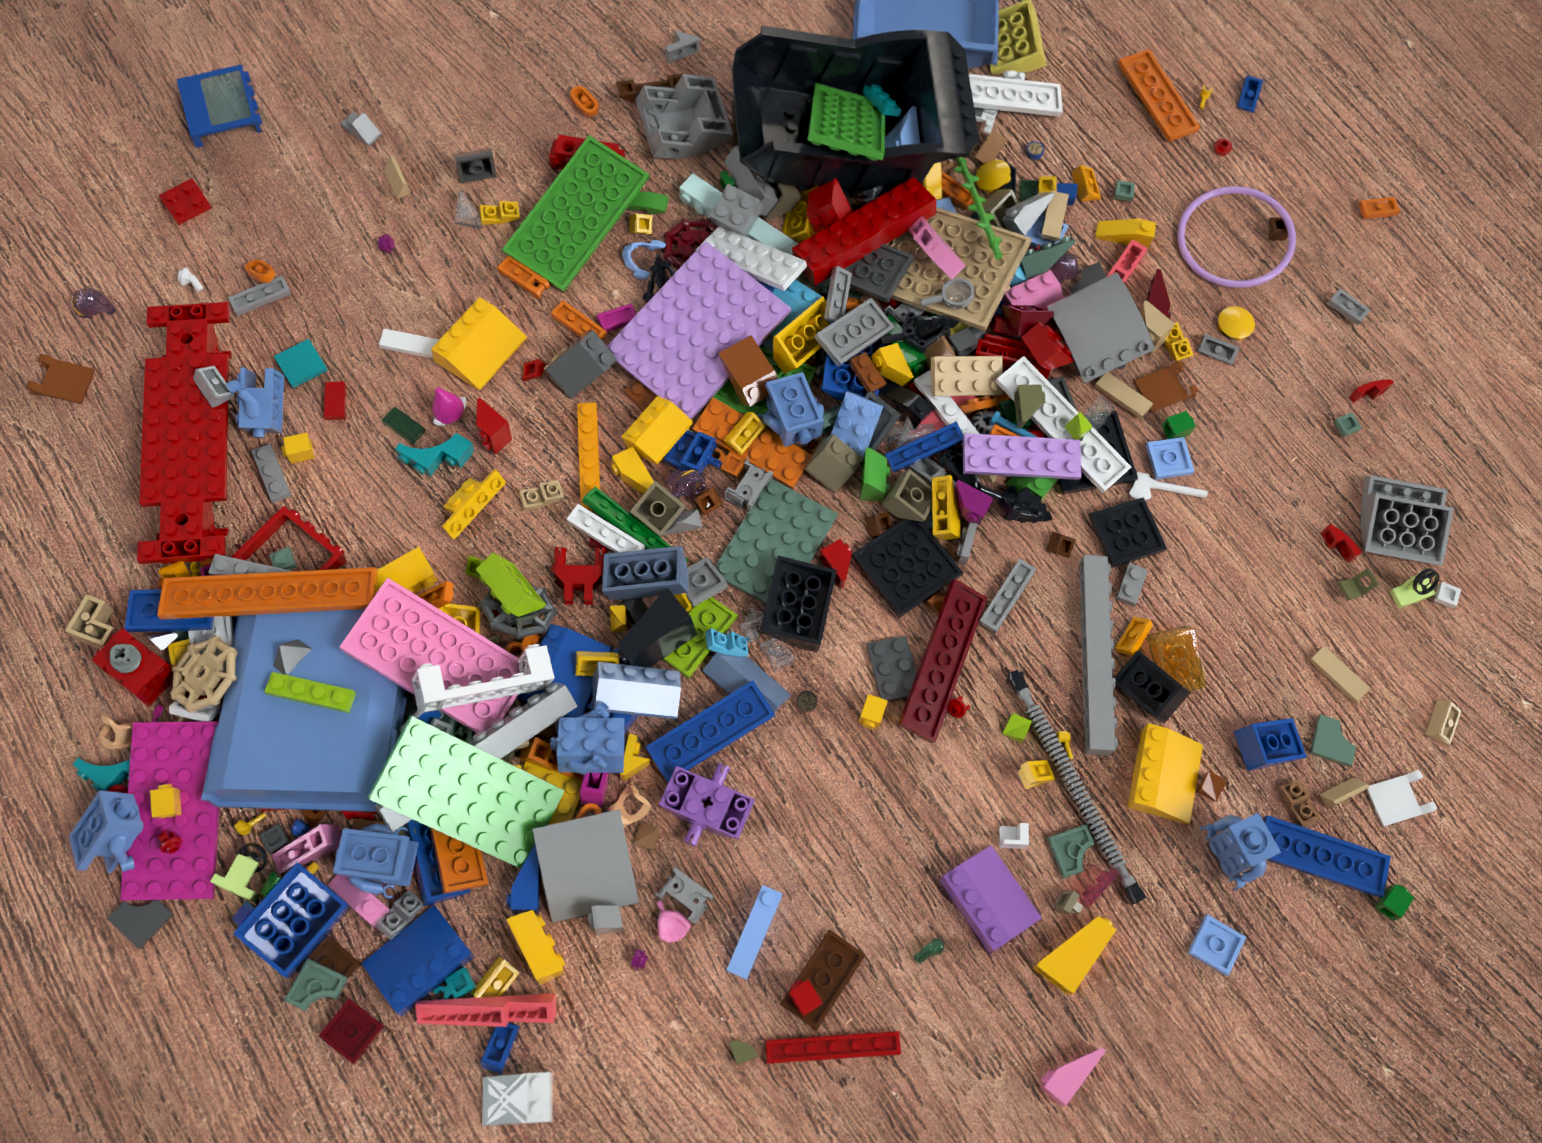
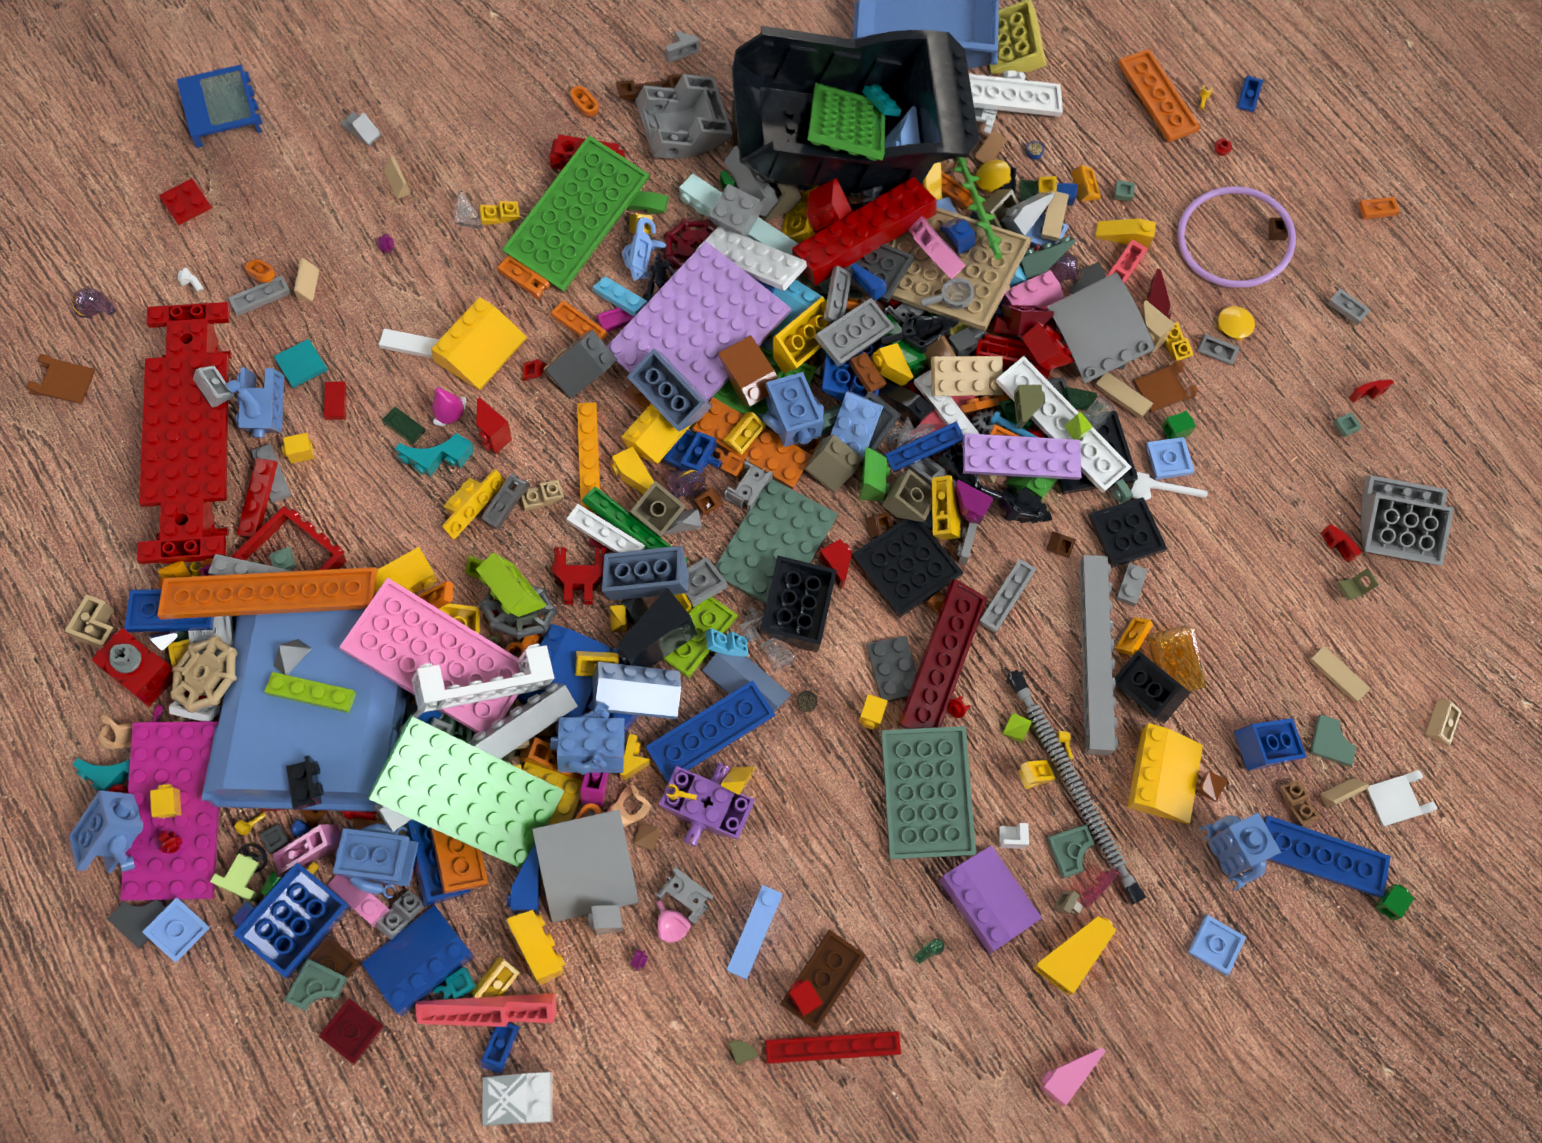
(176, 929): none -> light blue plate
(257, 497): none -> red plate
(304, 784): none -> black bracket
(306, 281): none -> tan slope
(475, 165): dark grey slope -> none
(505, 501): none -> flat silver plate
(619, 296): none -> medium azure plate
(640, 249): none -> light blue plate
(669, 390): none -> sand blue slope
(680, 793): none -> yellow hand
(738, 779): none -> yellow slope
(869, 282): none -> blue slope
(928, 793): none -> sand green plate
(959, 234): none -> blue slope
(1079, 398): none -> clear green tile
(1121, 492): none -> sand green plate
(1416, 588): yellowish green piece -> none
(1447, 595): white plate -> none

